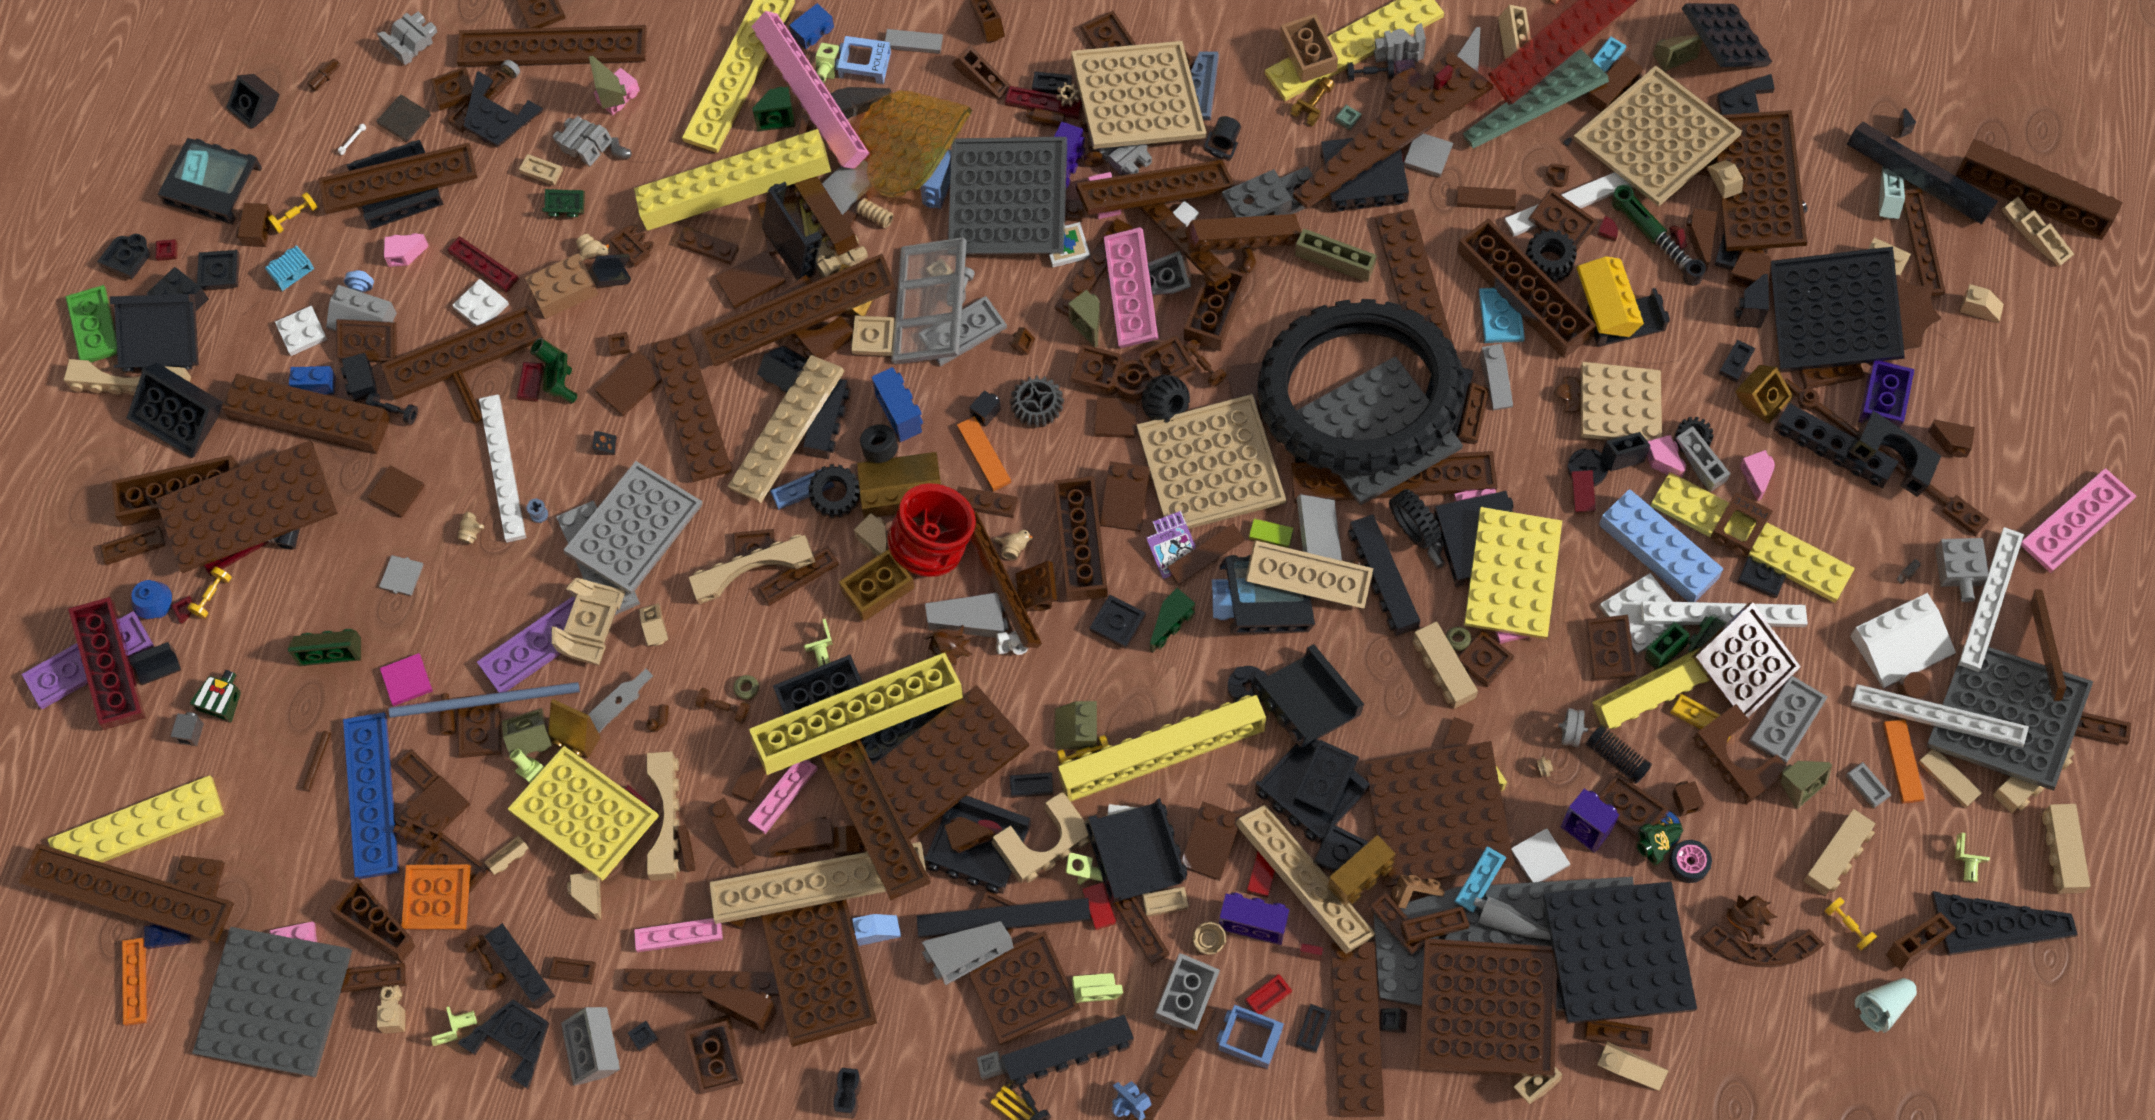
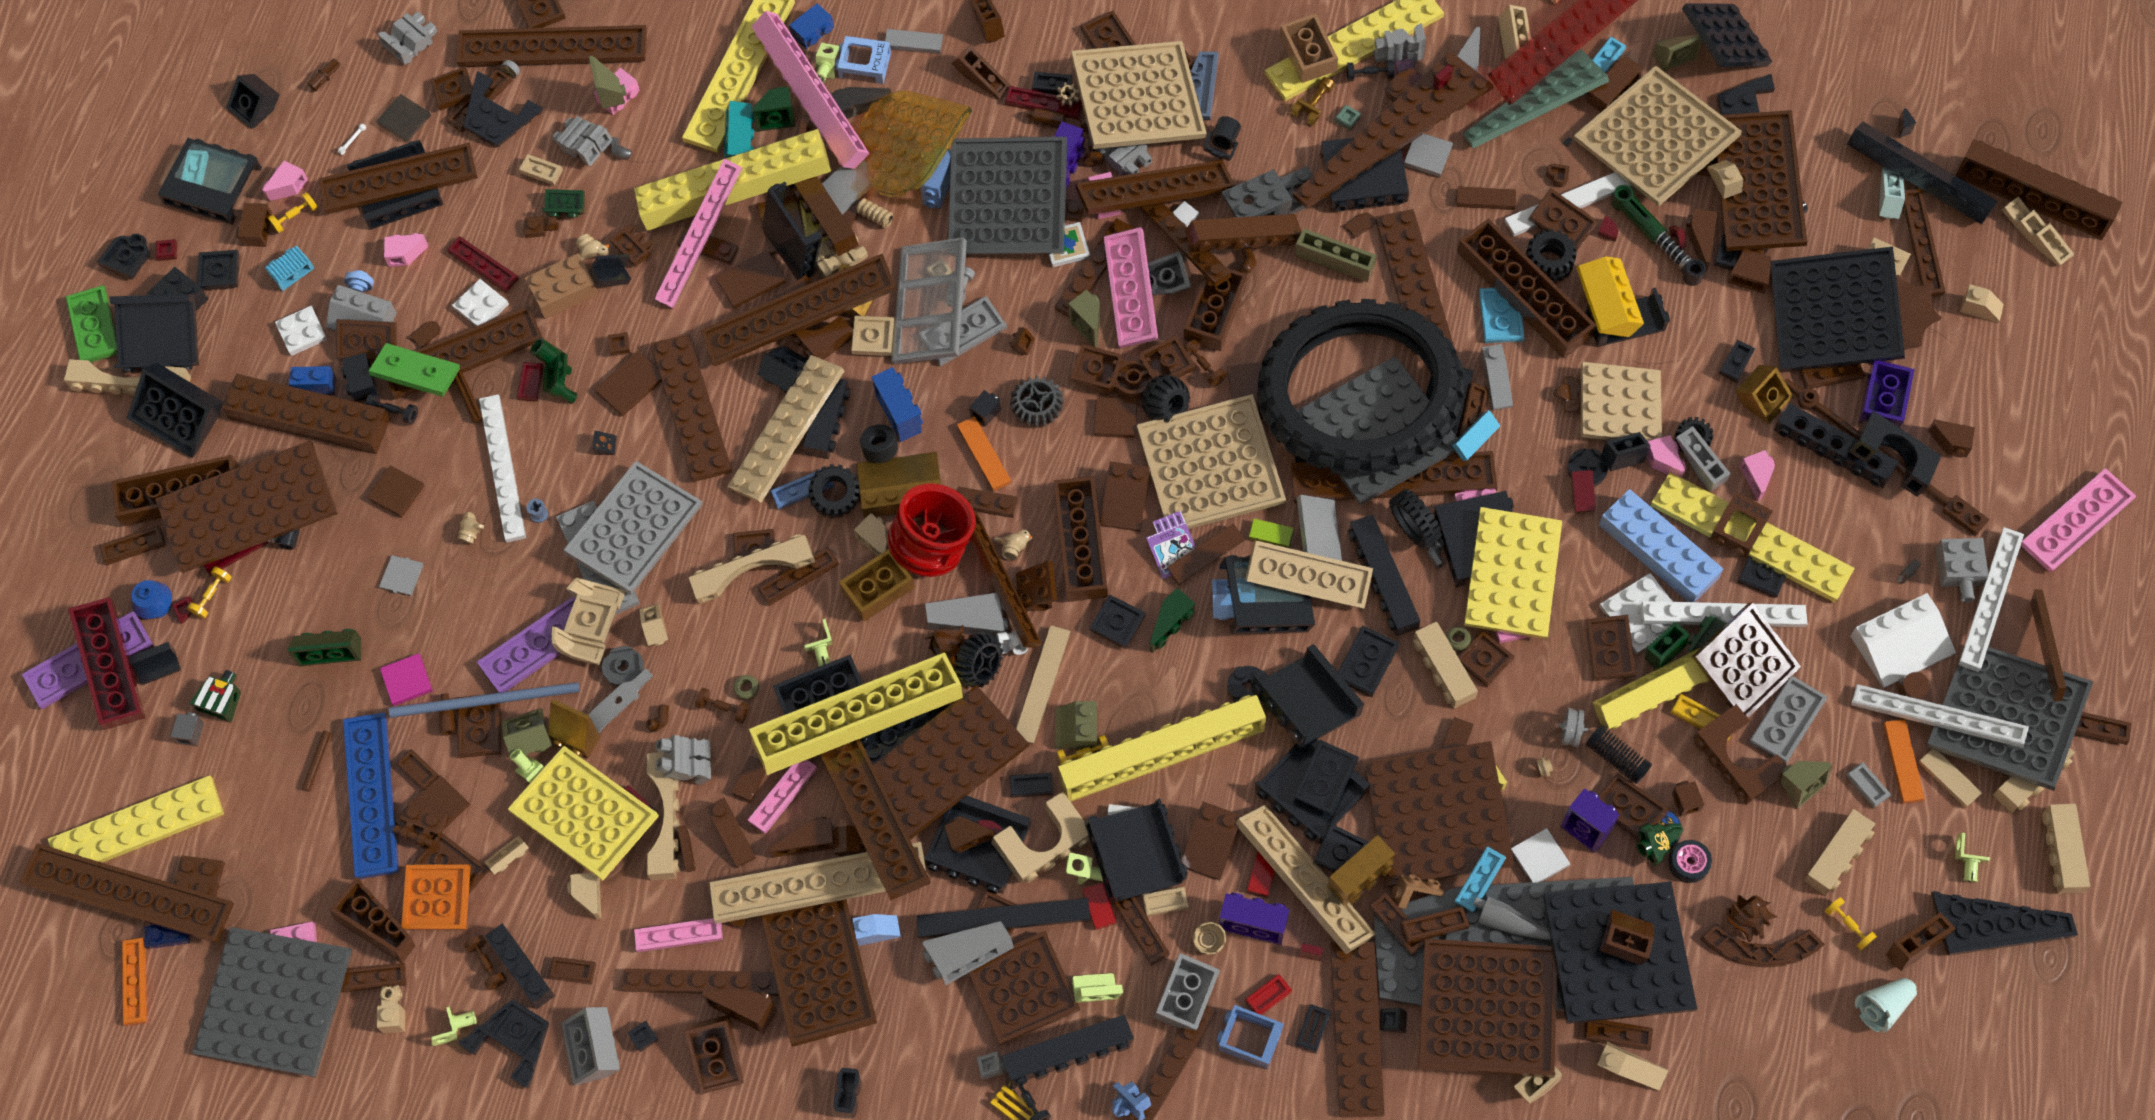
(284, 182): none -> bright pink slope
(414, 369): none -> bright green plate
(426, 333): none -> reddish brown piece
(538, 225): none -> reddish brown plate
(622, 655): none -> dark grey plate
(684, 758): none -> light grey hips
(698, 233): none -> bright pink plate
(738, 128): none -> teal brick
(978, 659): none -> black gear
(1042, 683): none -> tan tile
(1360, 224): none -> reddish brown piece
(1368, 660): none -> black tile
(1476, 435): none -> medium azure tile
(1628, 938): none -> reddish brown slope
(1753, 304): black slope -> none

